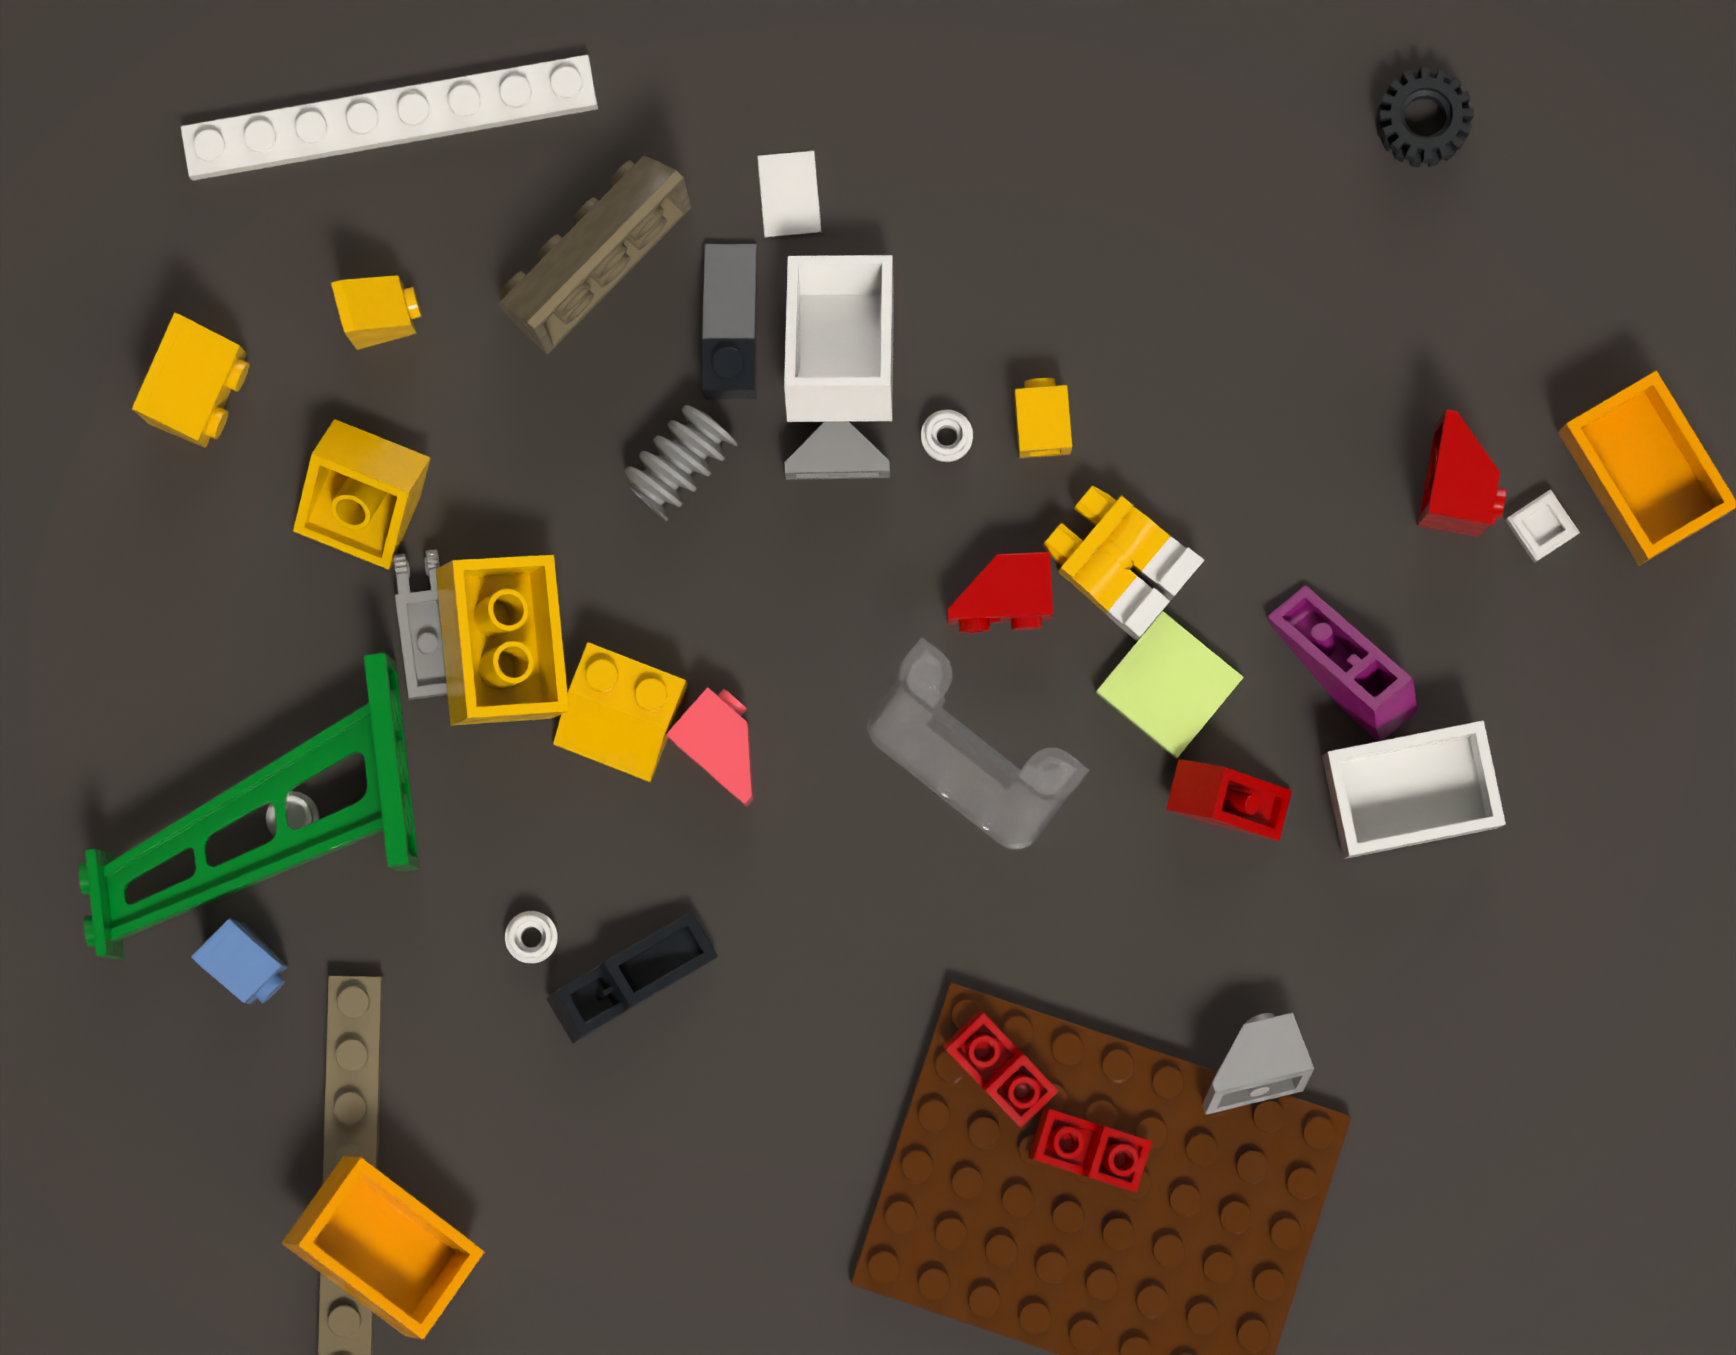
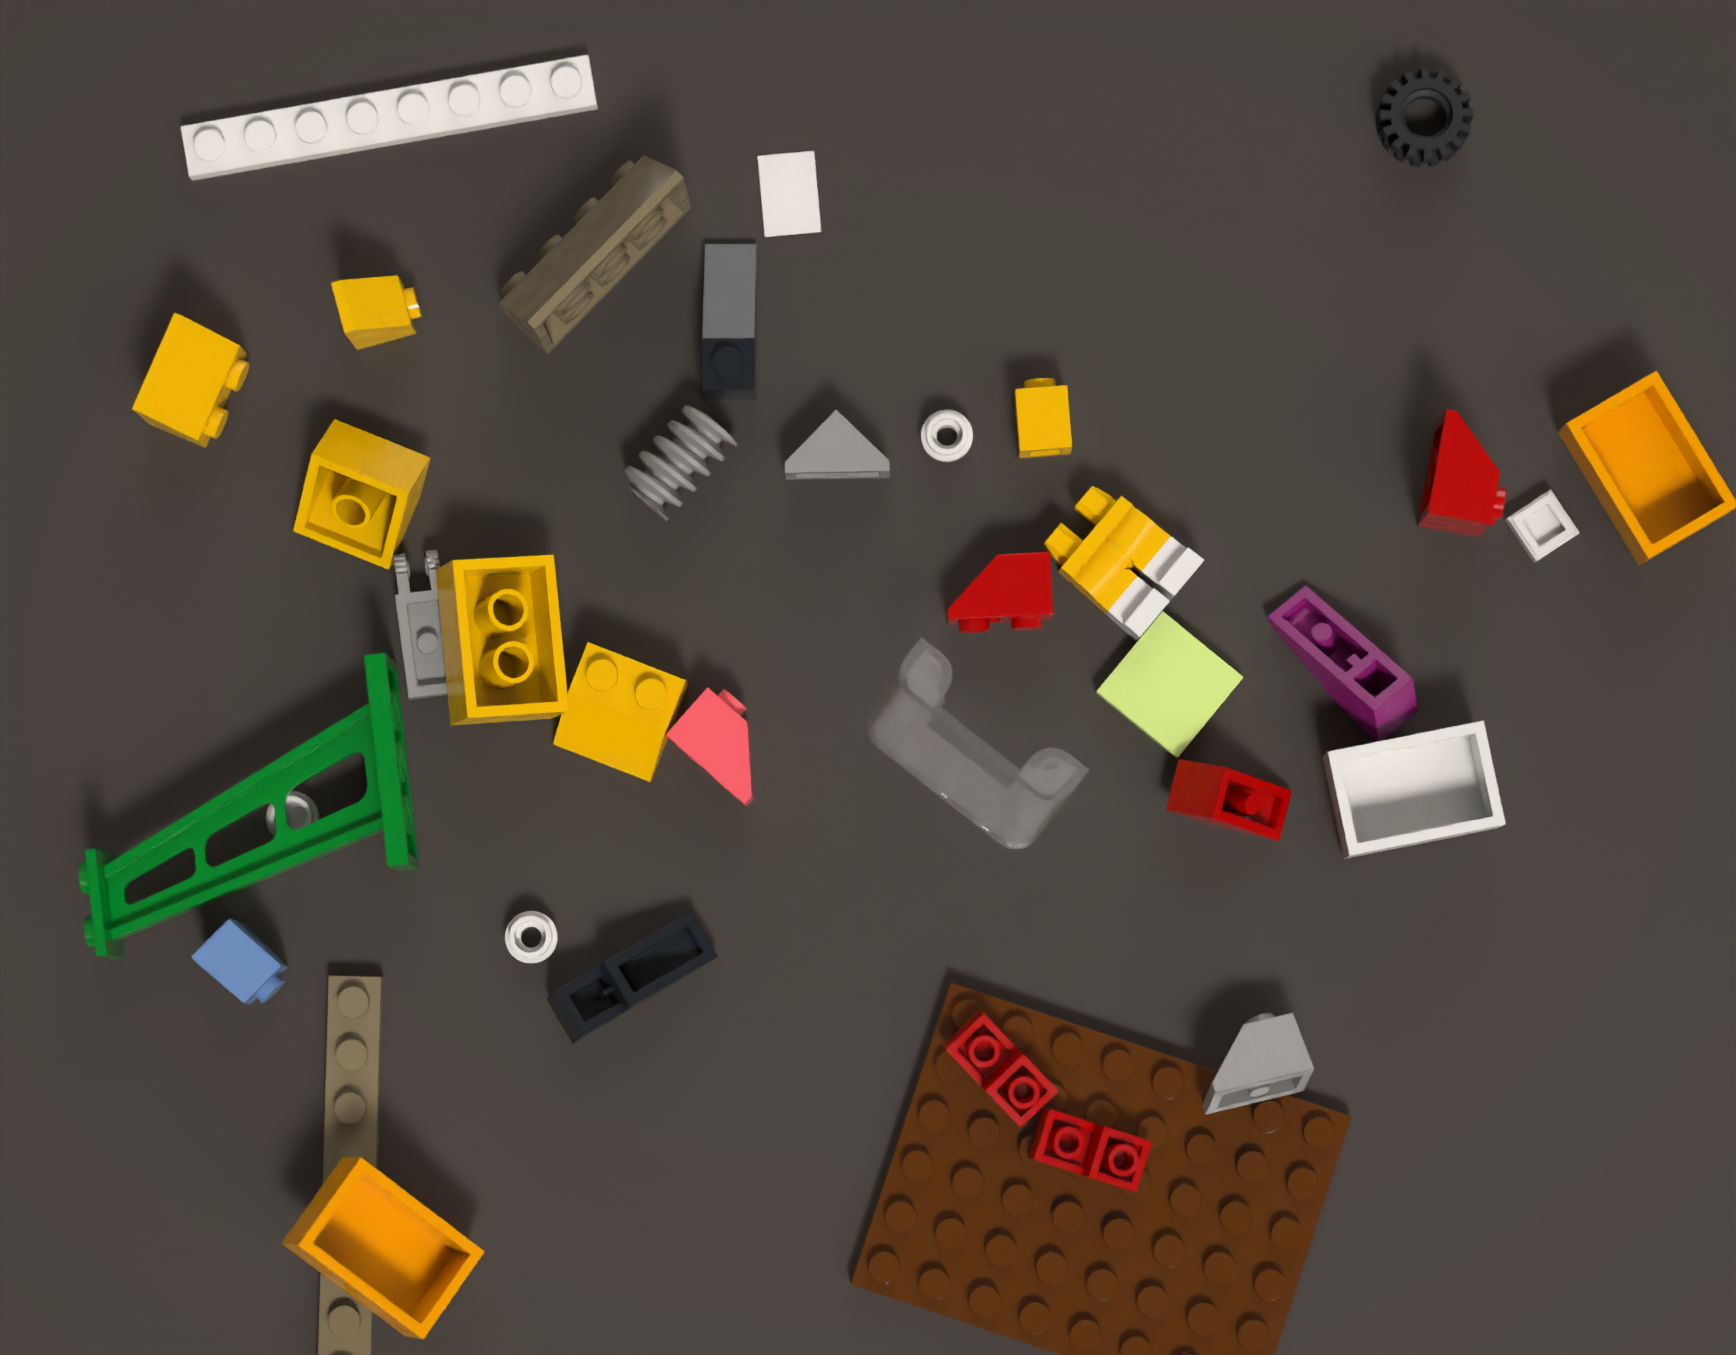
(839, 338): white piece -> none

